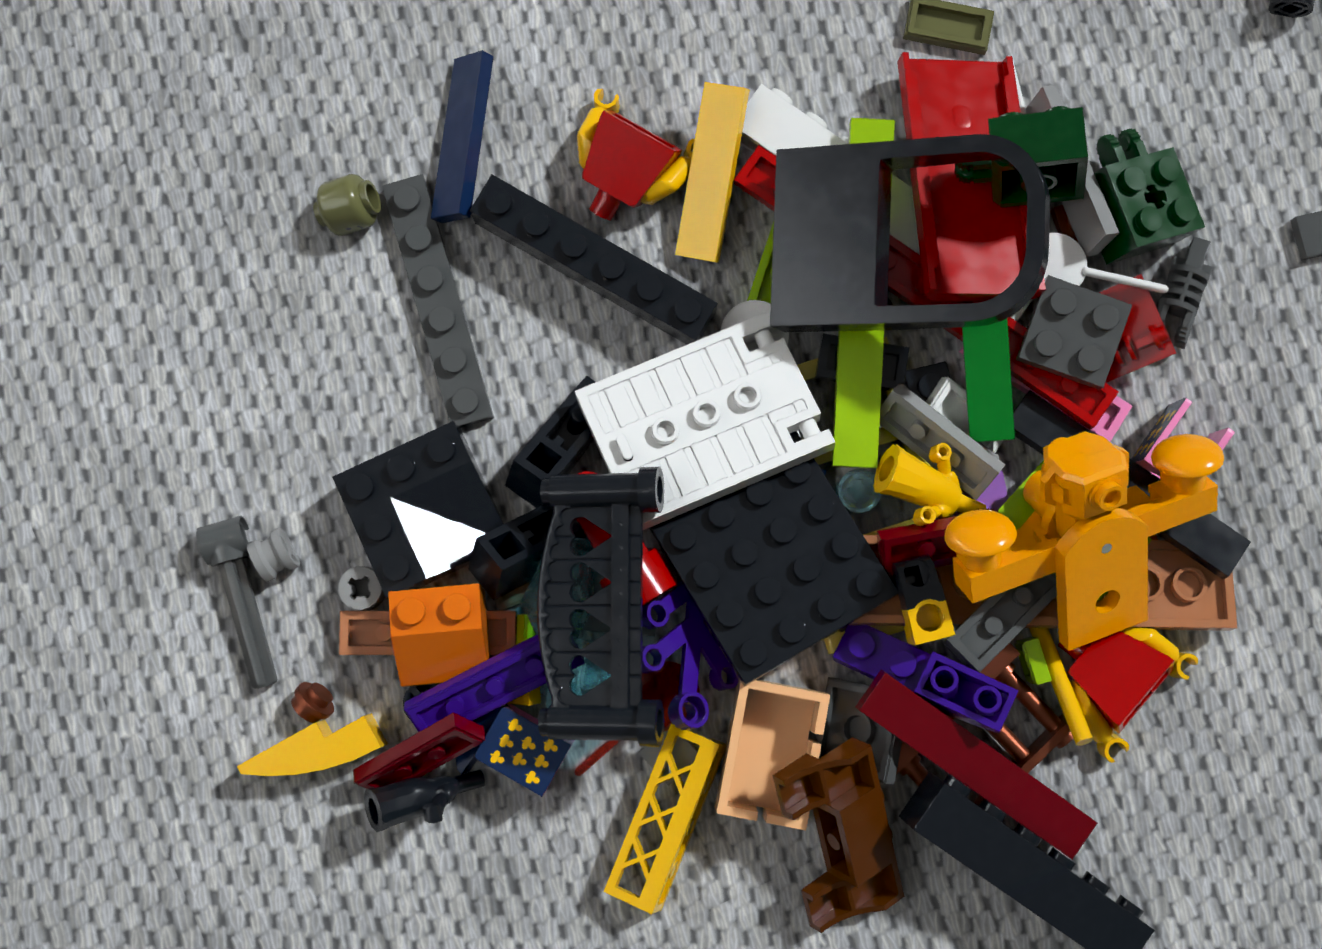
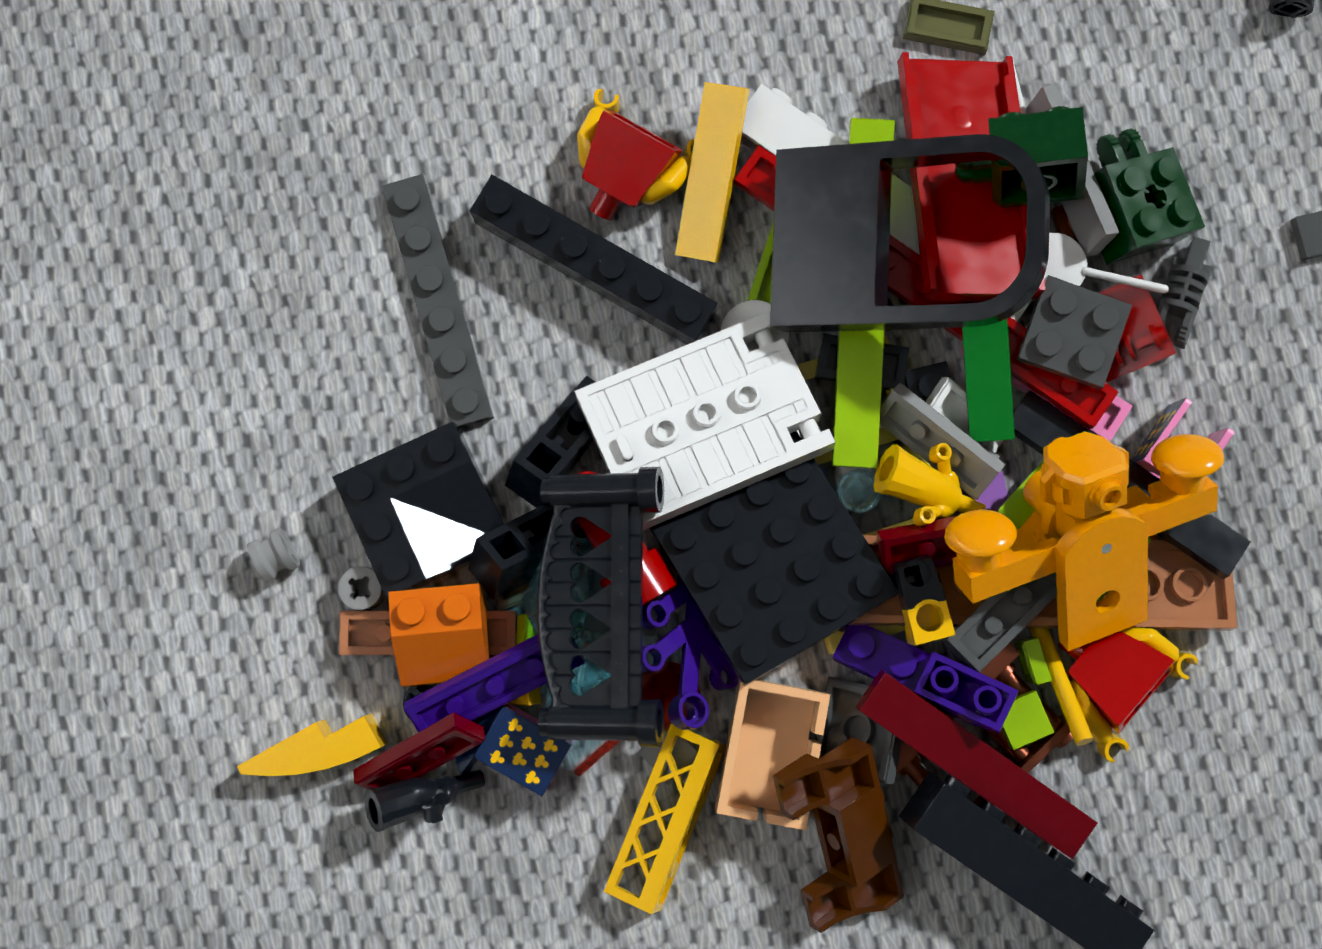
(226, 546): dark grey axle -> none
(312, 702): copper plate -> none
(347, 204): olive head -> none
(462, 137): dark blue tile -> none
(1026, 721): none -> lime tile

